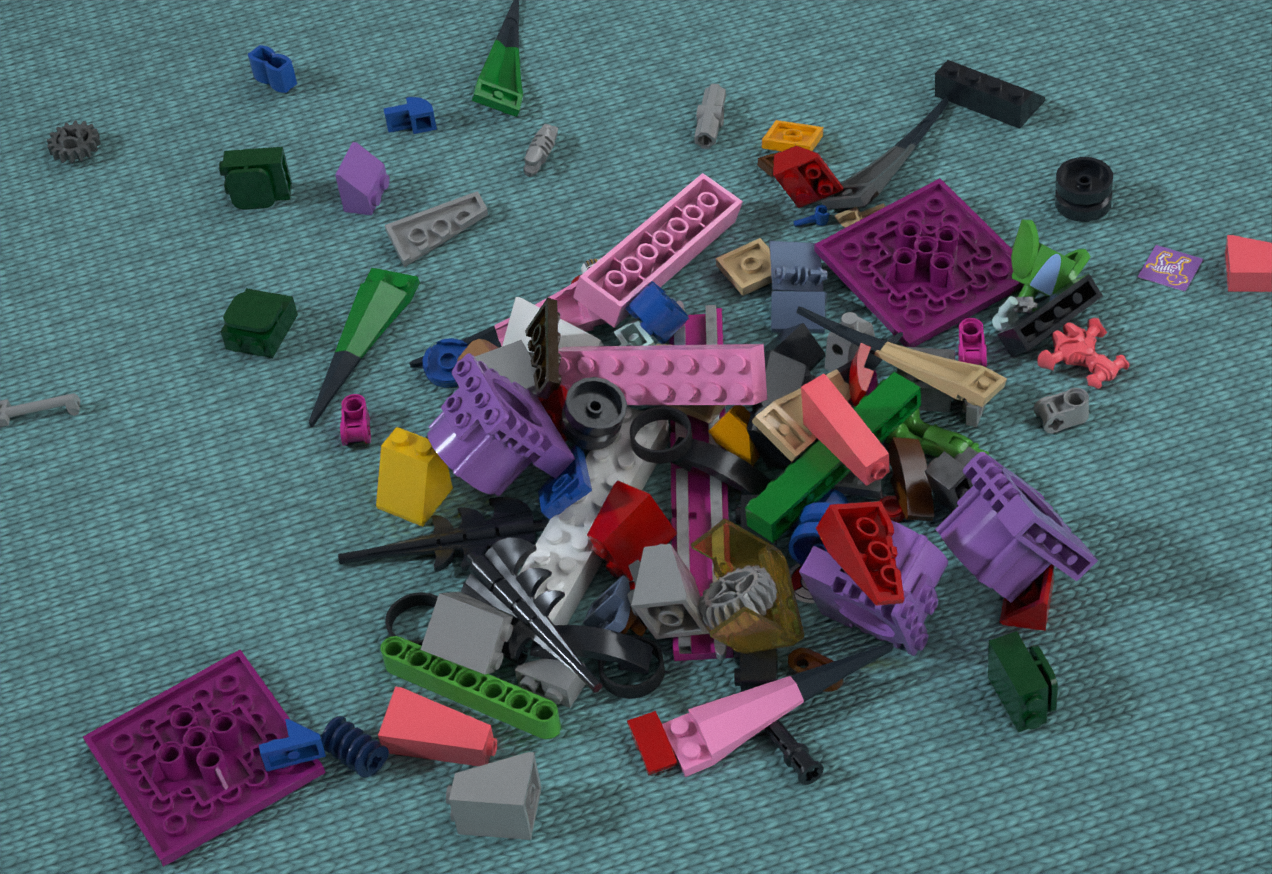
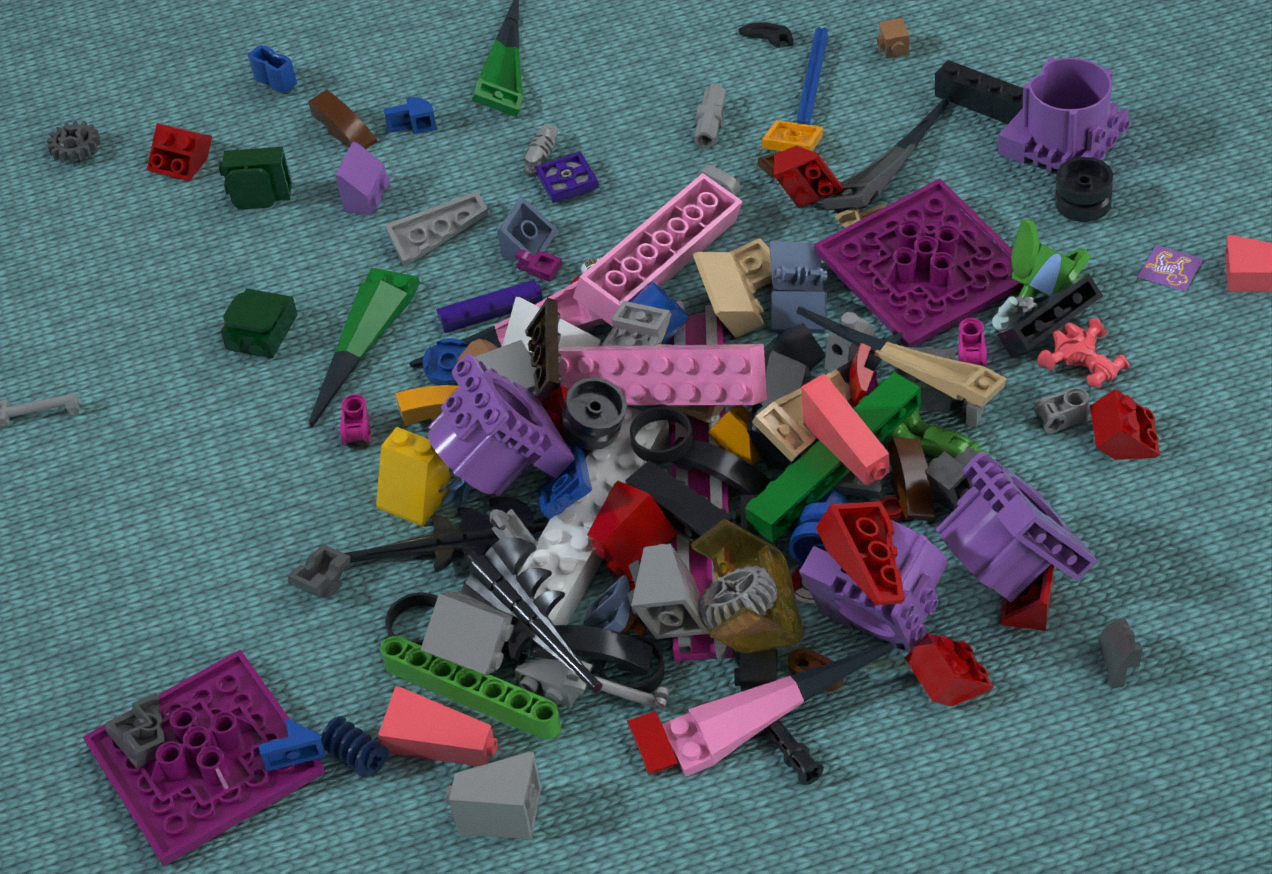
(138, 731): none -> dark grey slope
(178, 151): none -> red slope
(321, 572): none -> dark grey cylinder
(340, 120): none -> reddish brown slope
(423, 402): none -> light orange slope
(456, 485): none -> flat silver piece
(487, 306): none -> dark purple hinge
(509, 525): none -> light grey hinge
(525, 230): none -> sand blue slope
(540, 265): none -> magenta plate
(566, 177): none -> dark purple piece
(637, 328): none -> light grey slope
(656, 701): none -> light grey hinge
(684, 508): none -> black brick
(722, 178): none -> light grey beam
(730, 291): none -> tan slope
(773, 32): none -> black piece
(812, 76): none -> blue axle
(820, 217): blue hand -> none
(893, 38): none -> medium nougat brick
(948, 670): none -> red slope
(1022, 680): dark green brick -> none
(1064, 115): none -> medium lavender hose
(1119, 651): none -> dark grey slope
(1124, 427): none -> red slope

